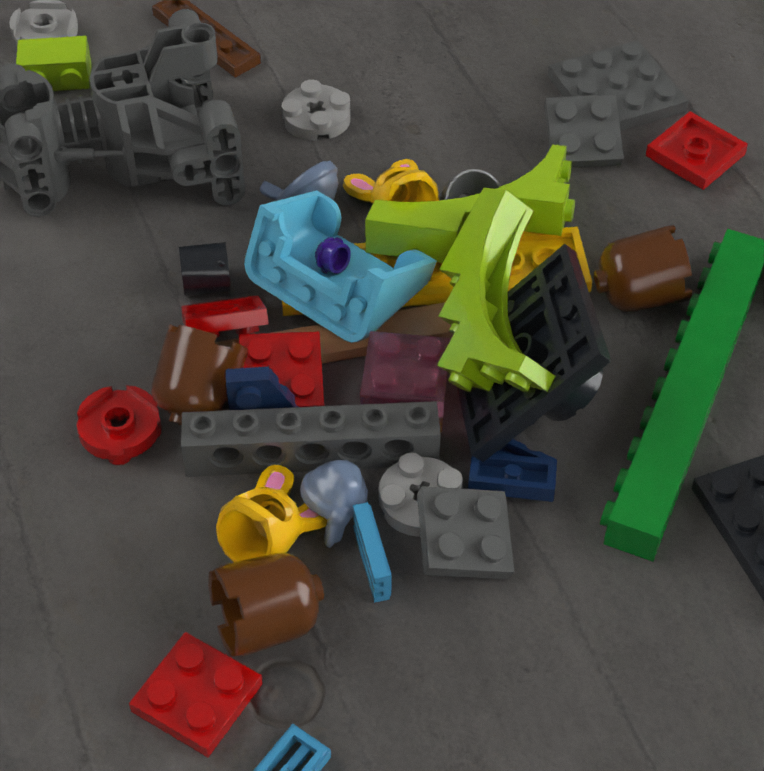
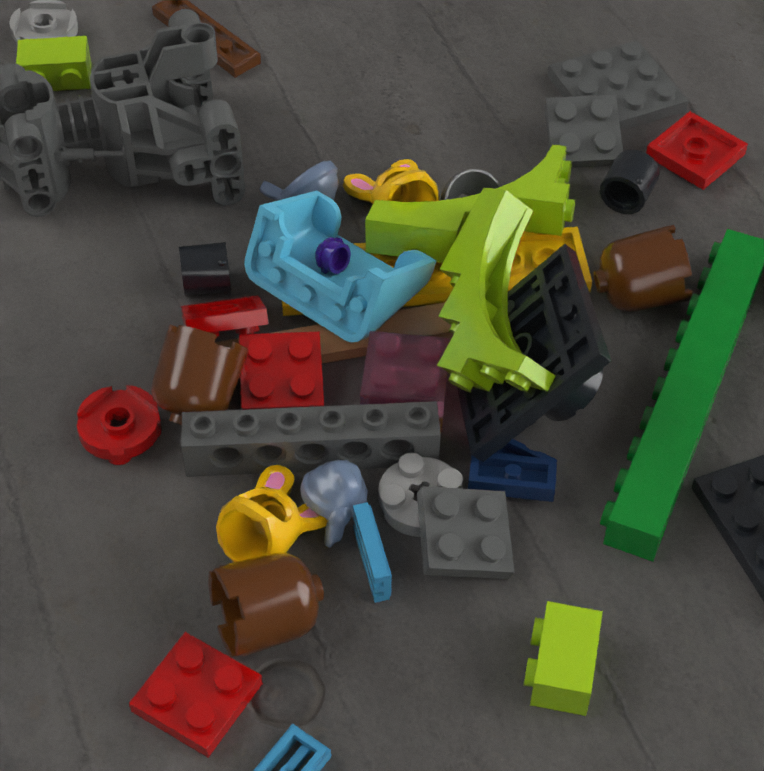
(256, 389): dark blue wing -> none
(331, 110): light grey plate -> none
(565, 659): none -> lime brick
(629, 182): none -> black piece

